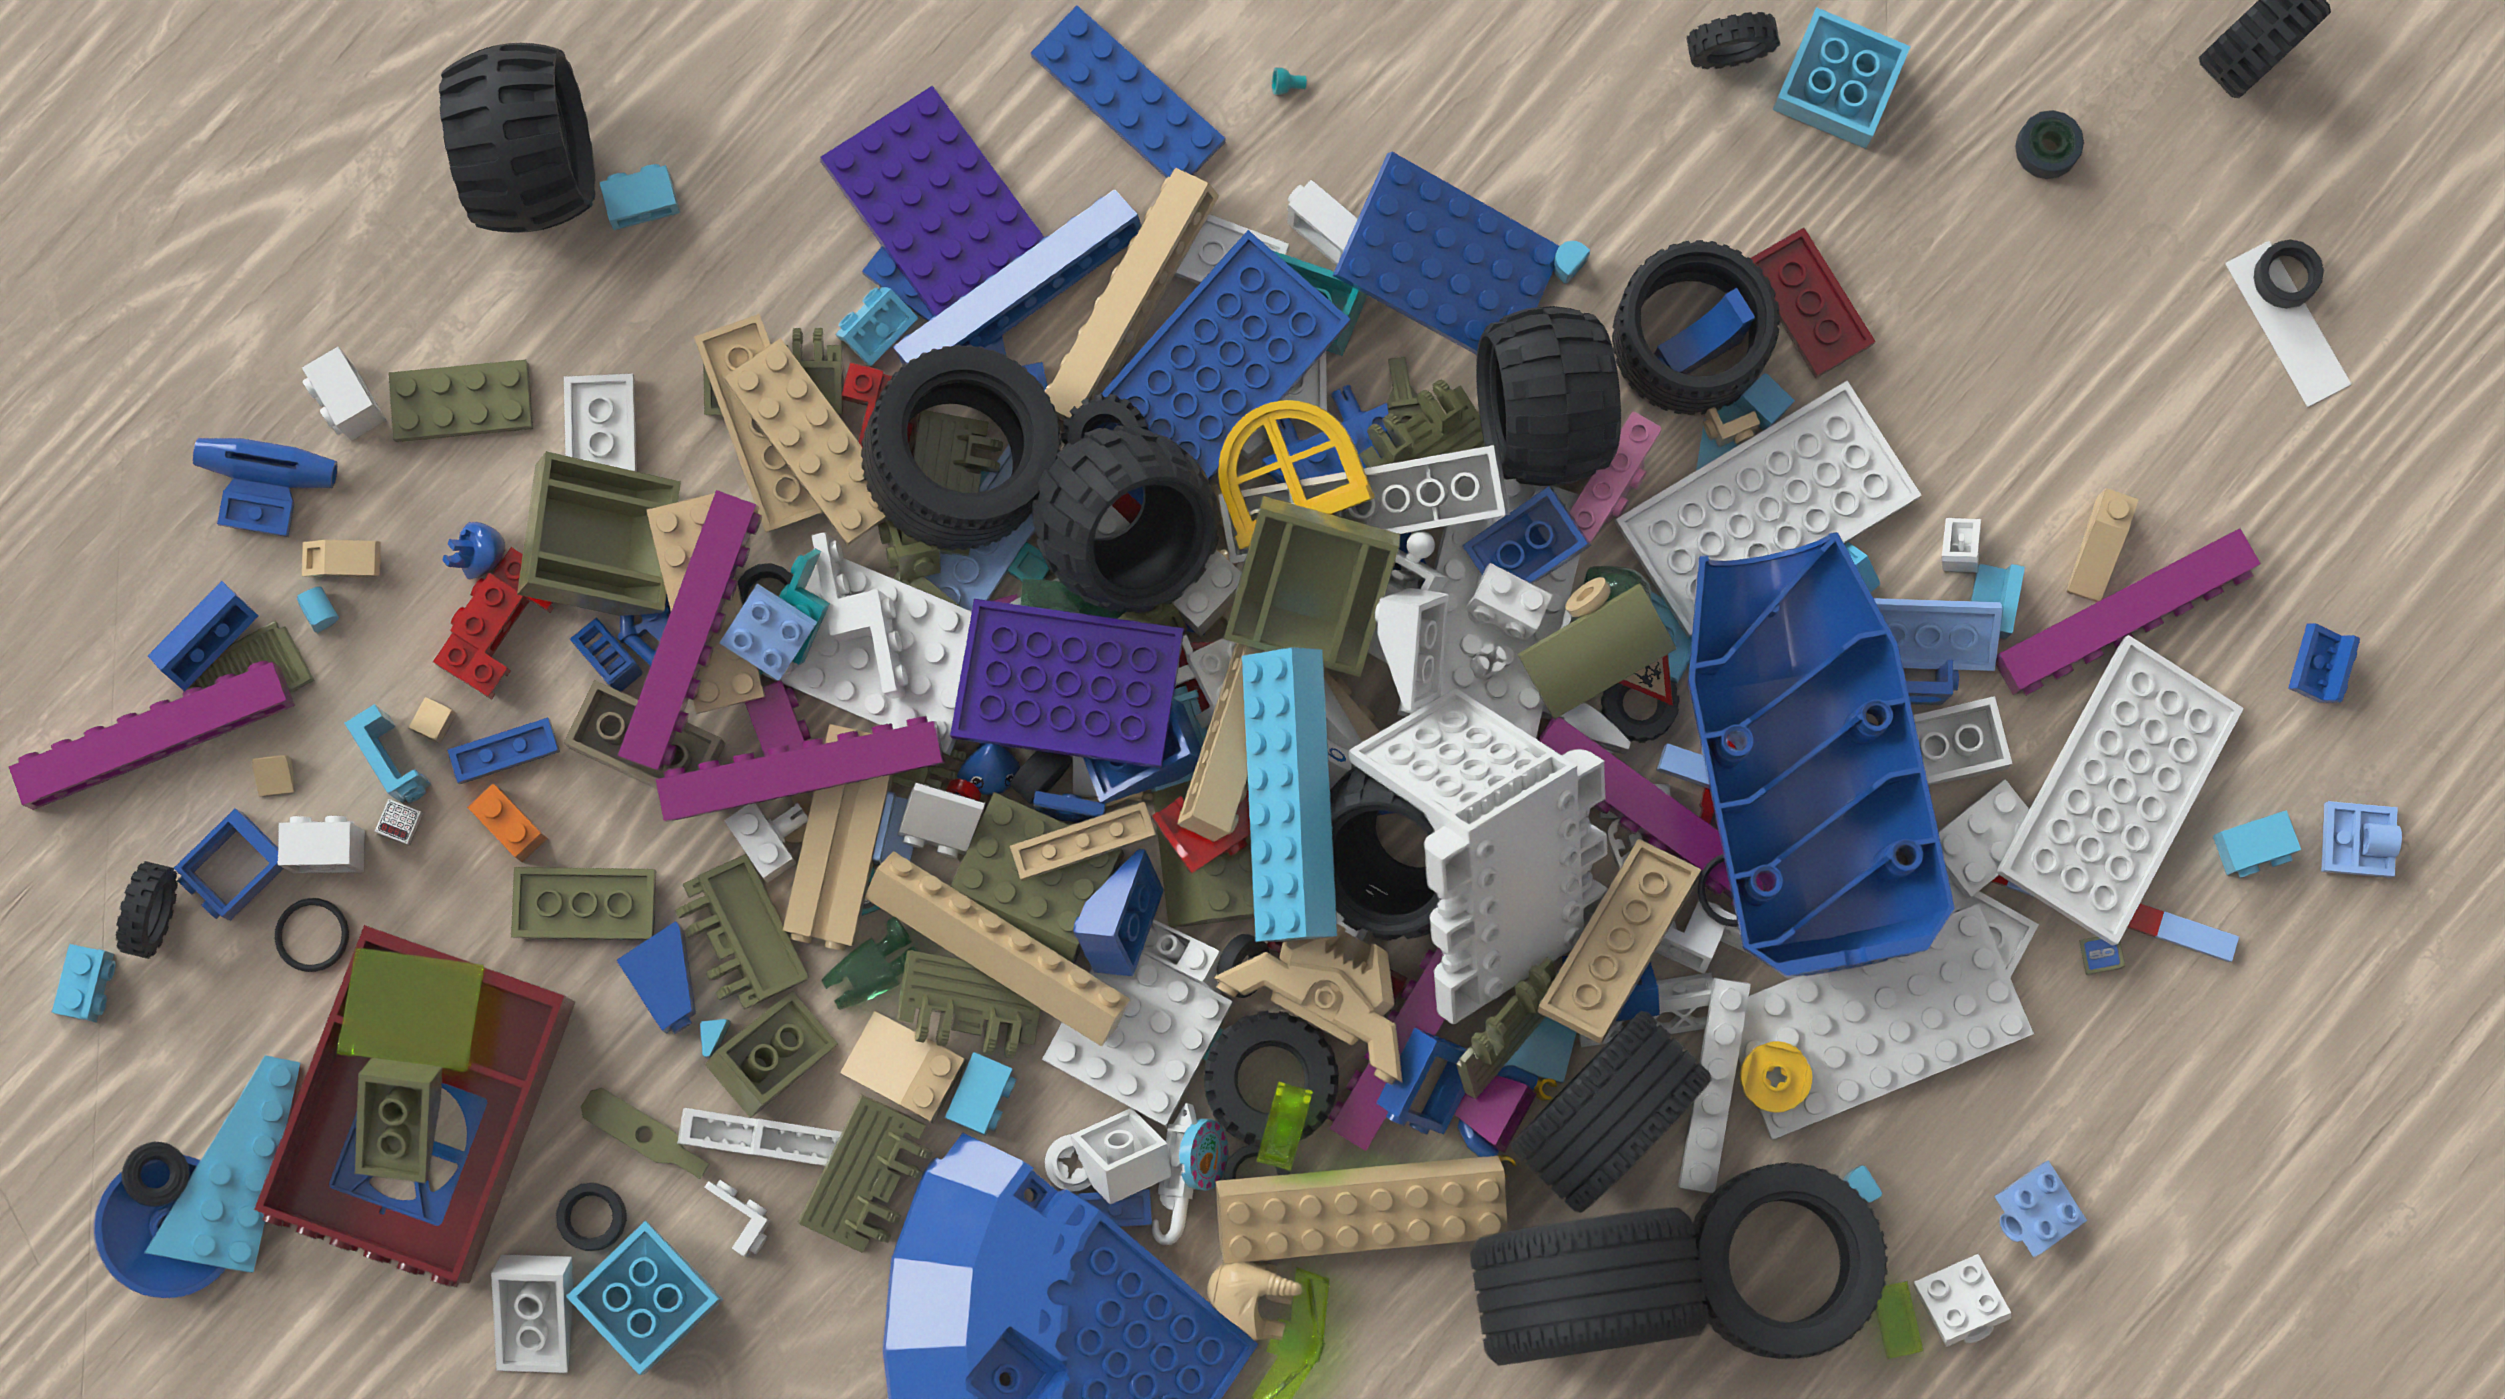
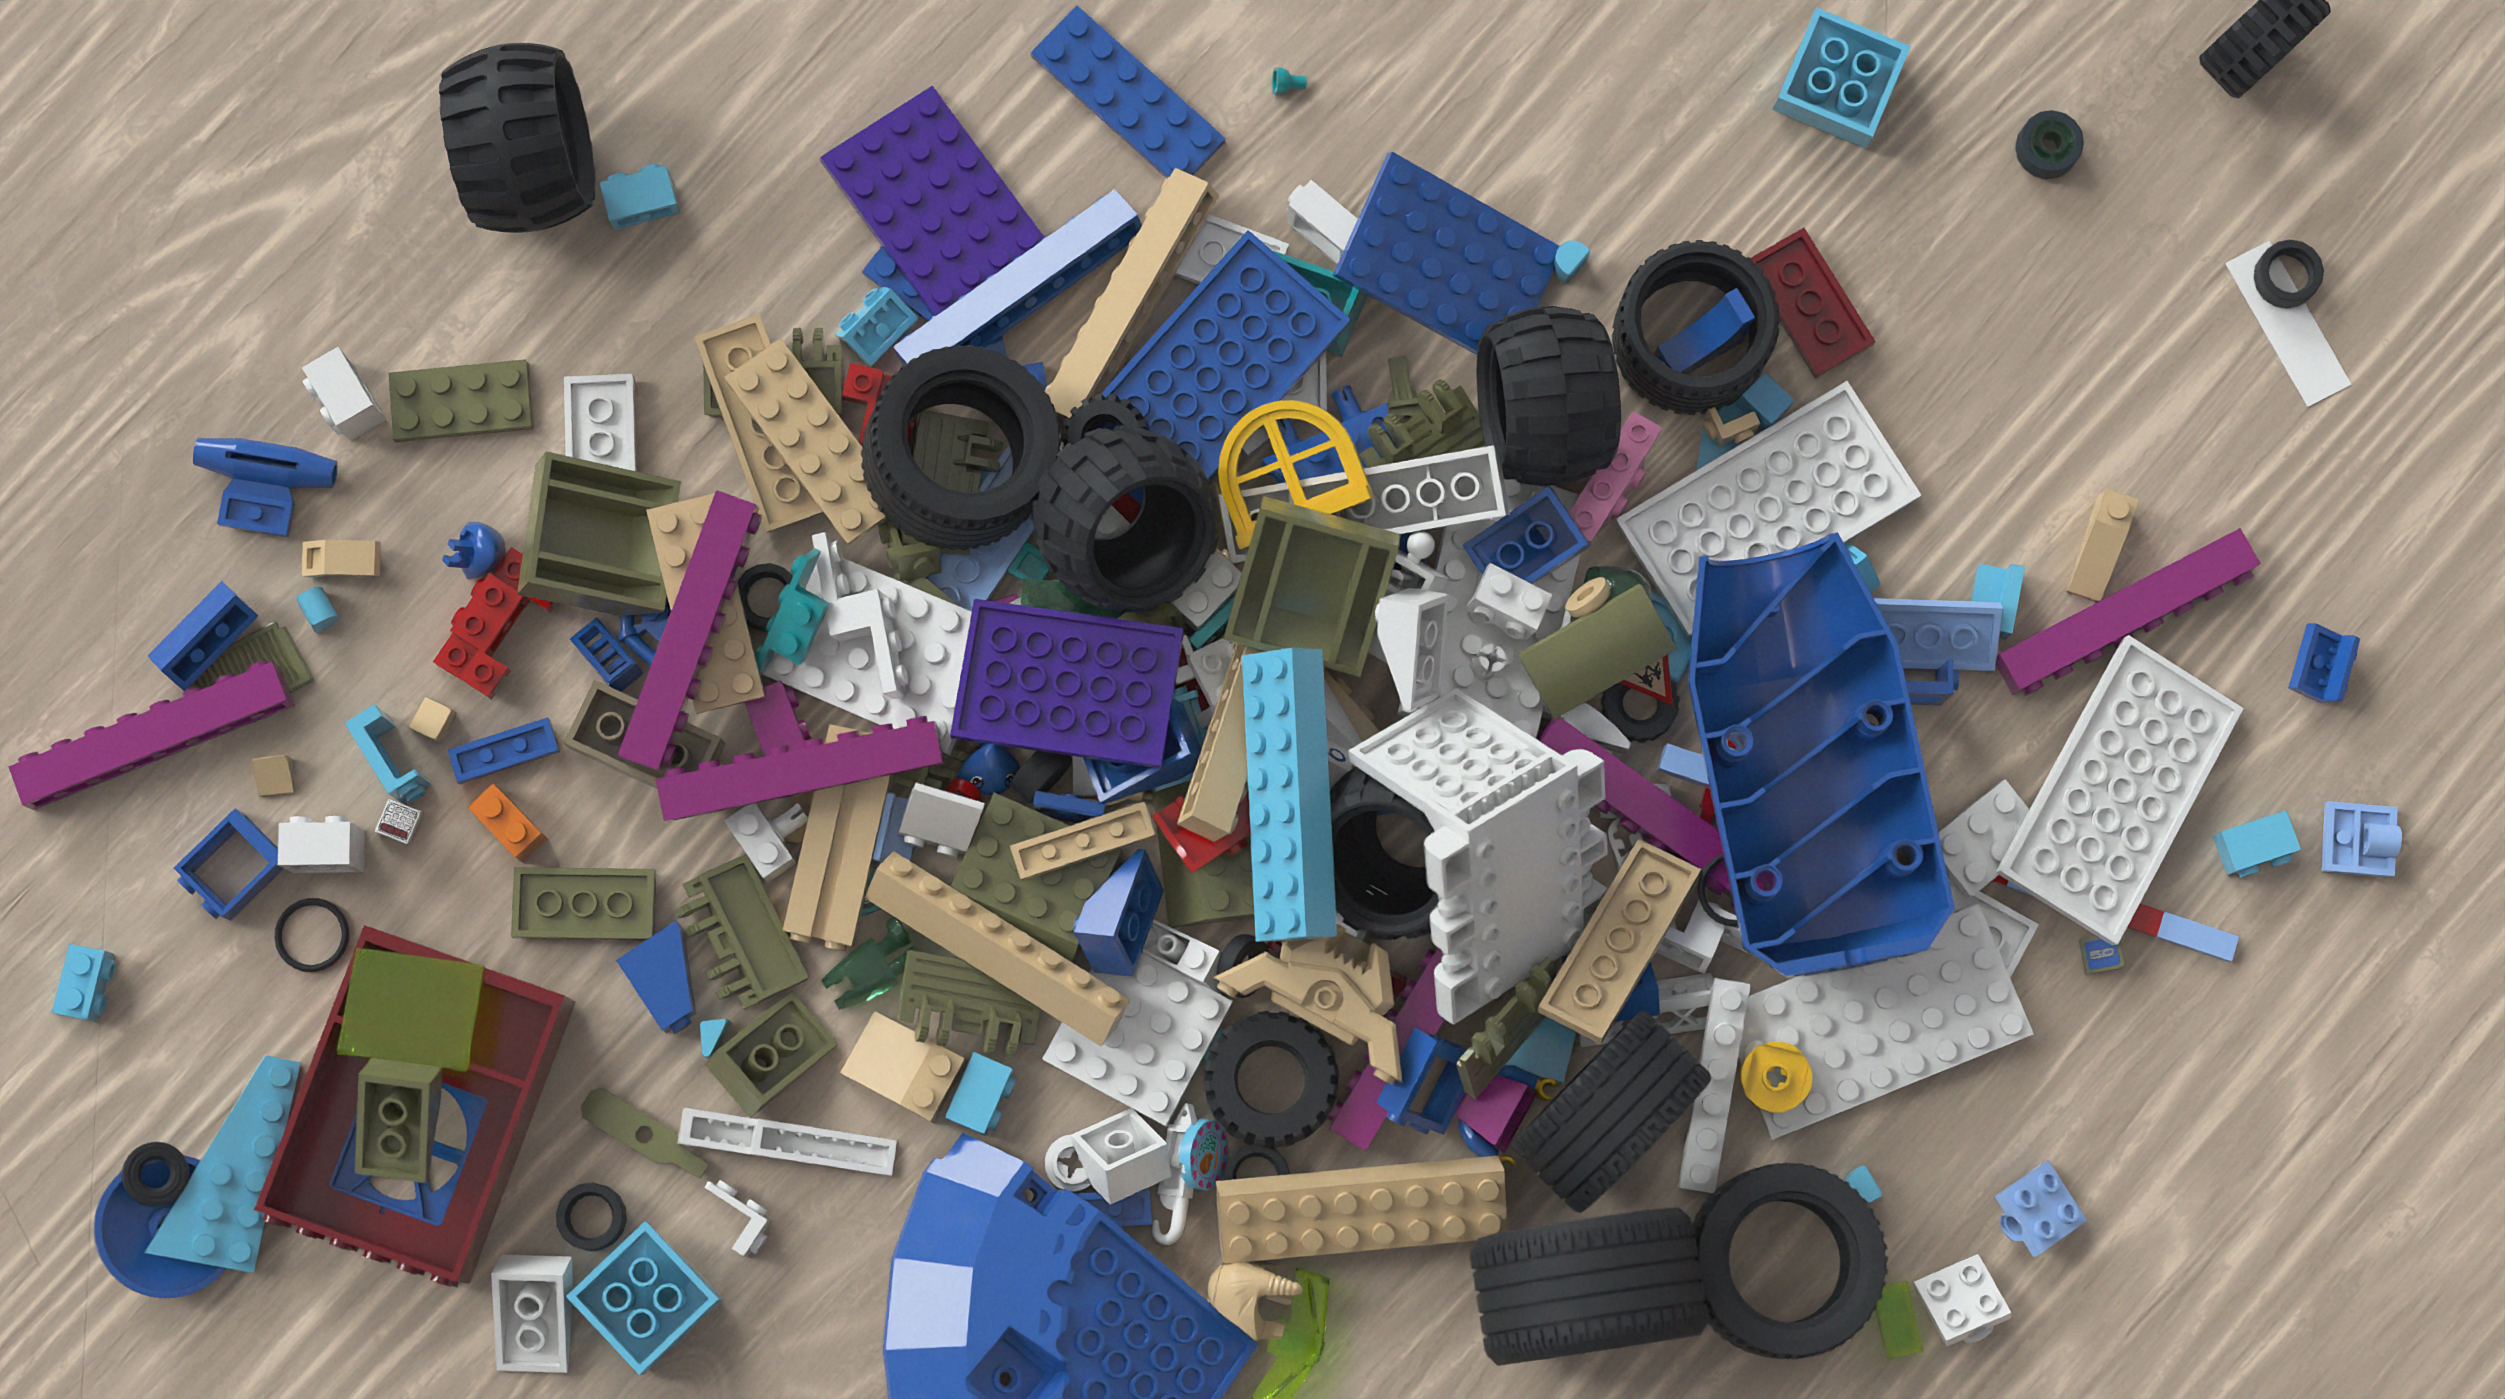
(146, 909): black tyre -> none
(768, 632): light blue plate -> none
(860, 1171): olive hinge -> none
(1213, 628): none -> teal tile
(1284, 1126): clear neon green slope -> none
(1733, 40): black tyre -> none
(1961, 545): white slope -> none
(1962, 741): white slope -> none

